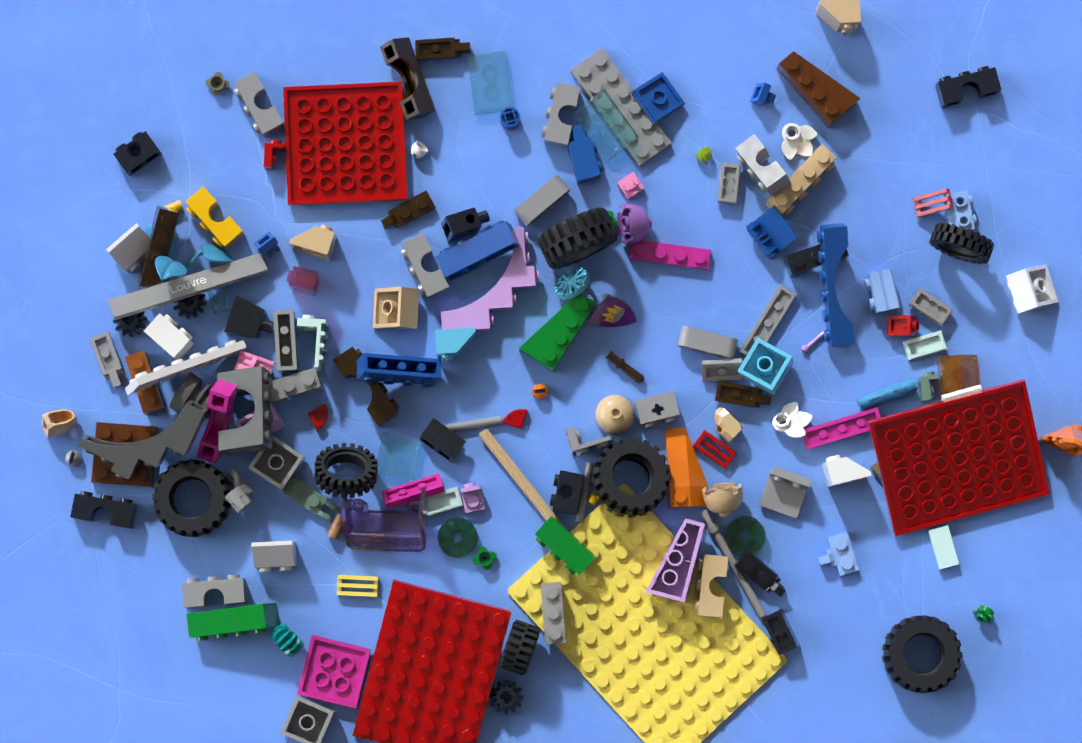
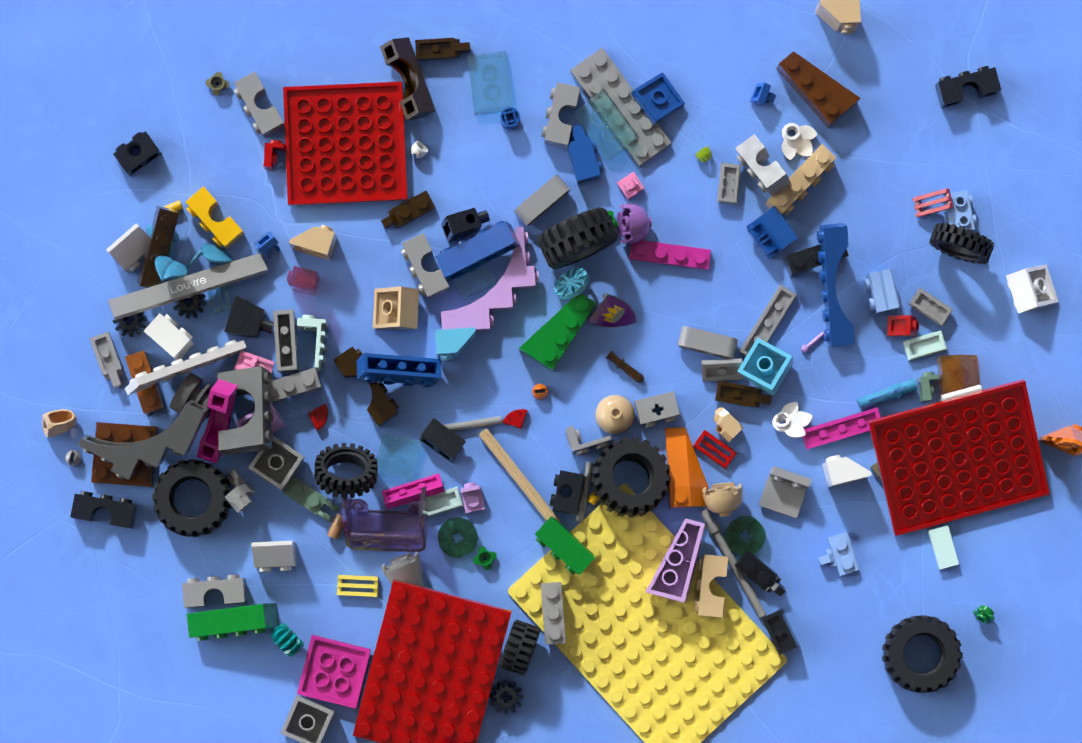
(405, 569): none -> light grey cone

